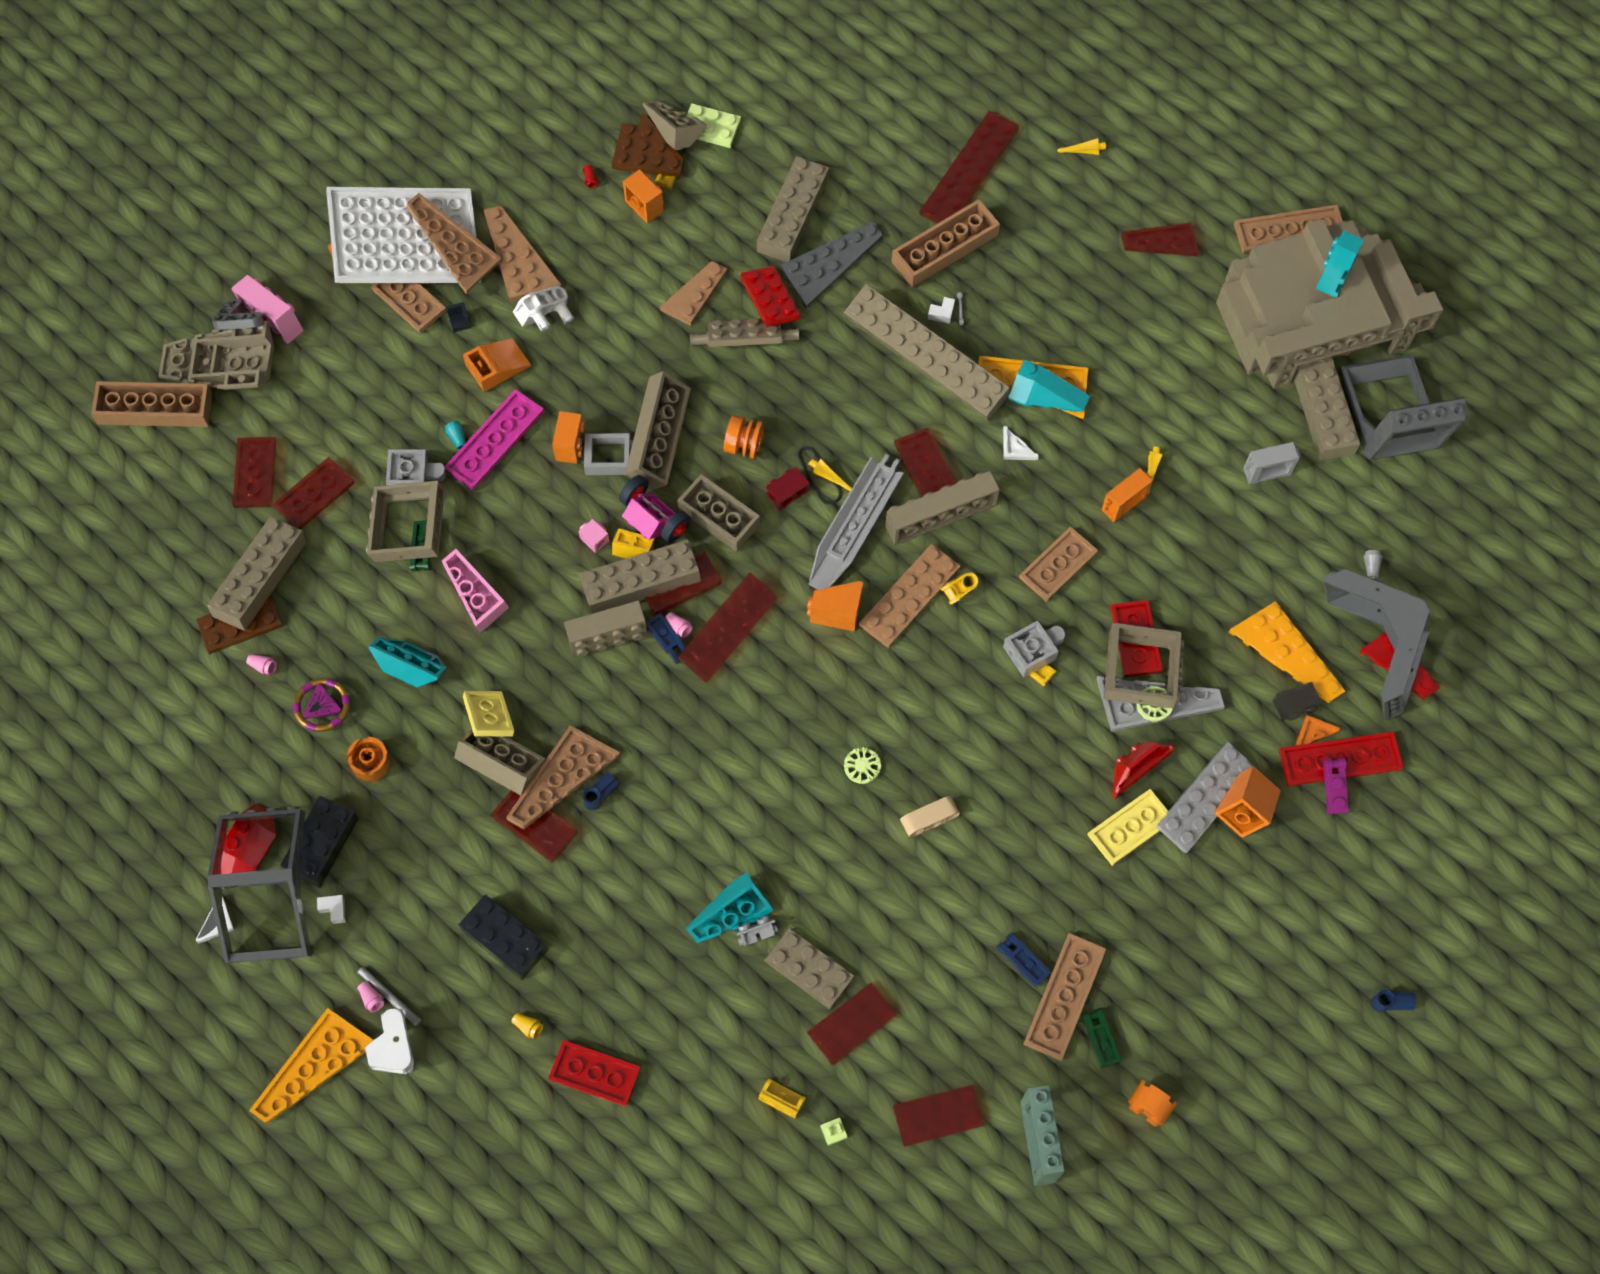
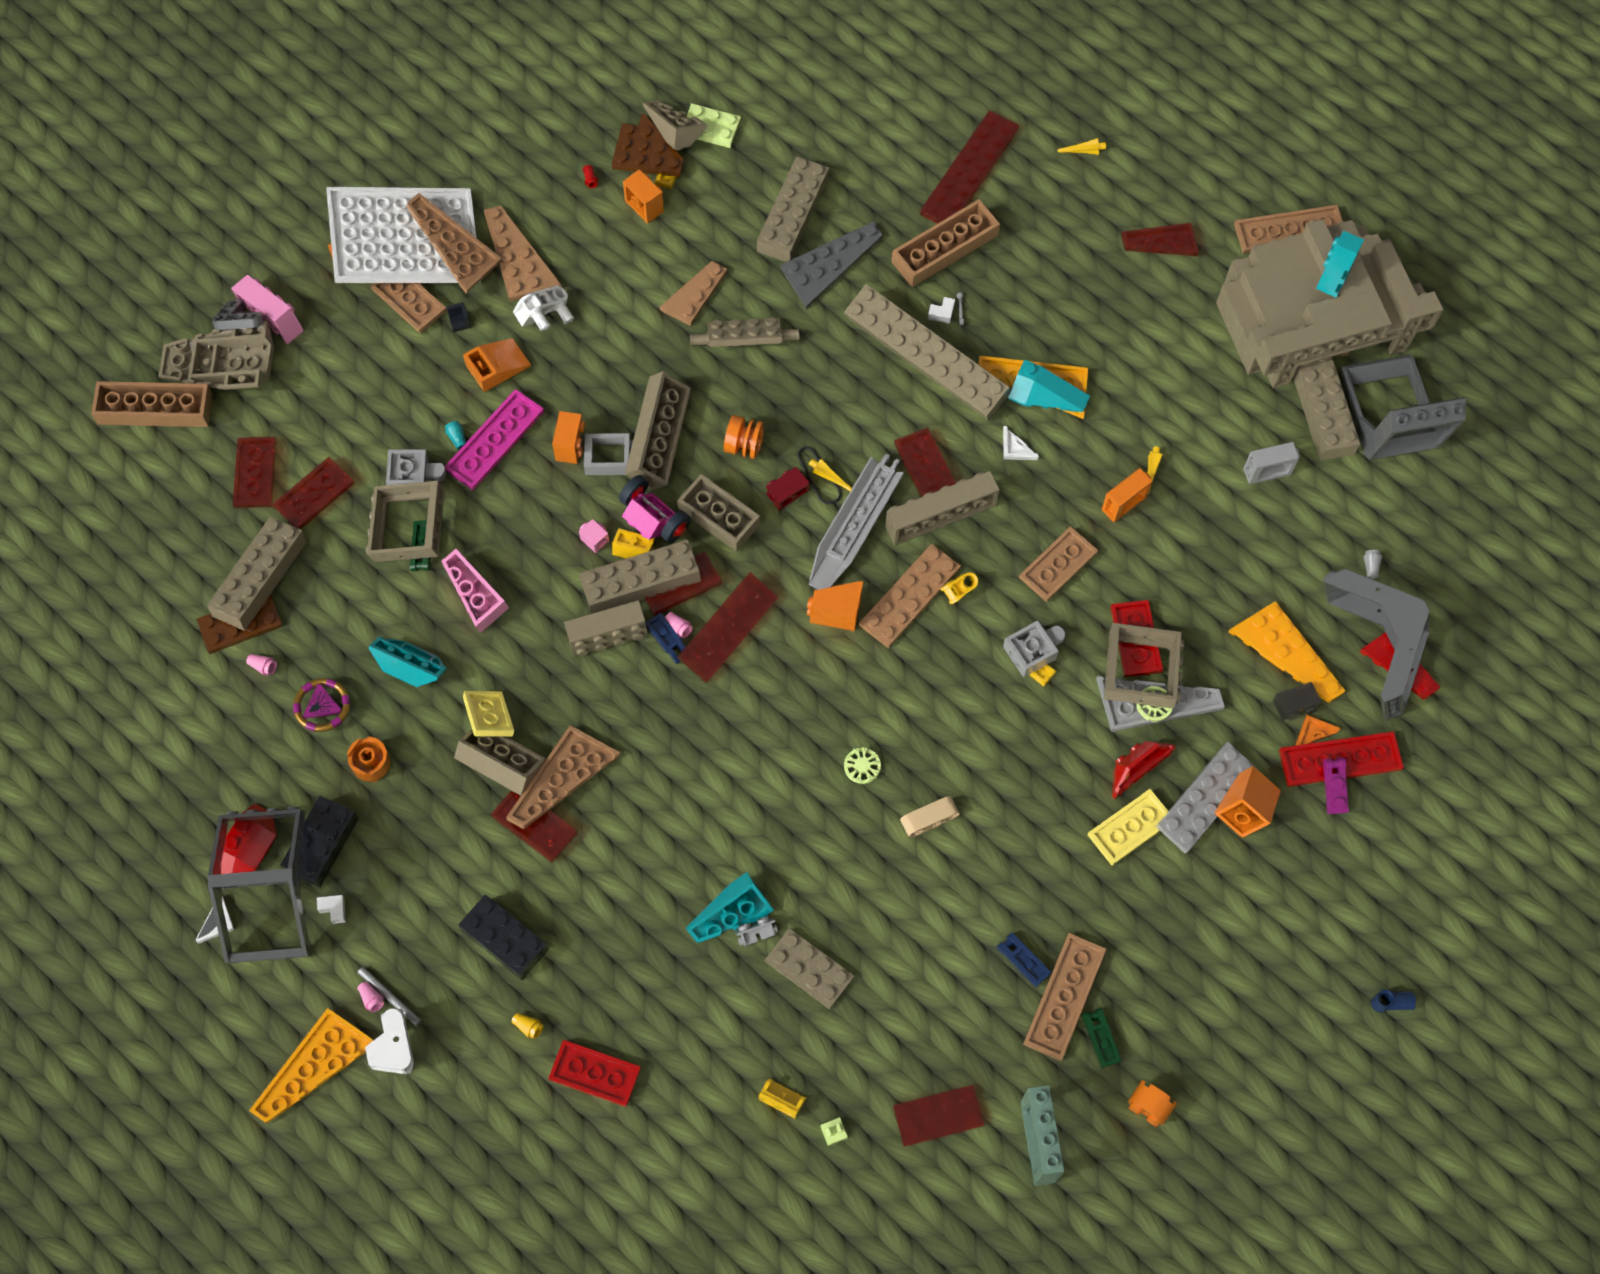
(600, 790): dark blue piece -> none
(770, 296): red plate -> none
(851, 1024): clear red plate -> none

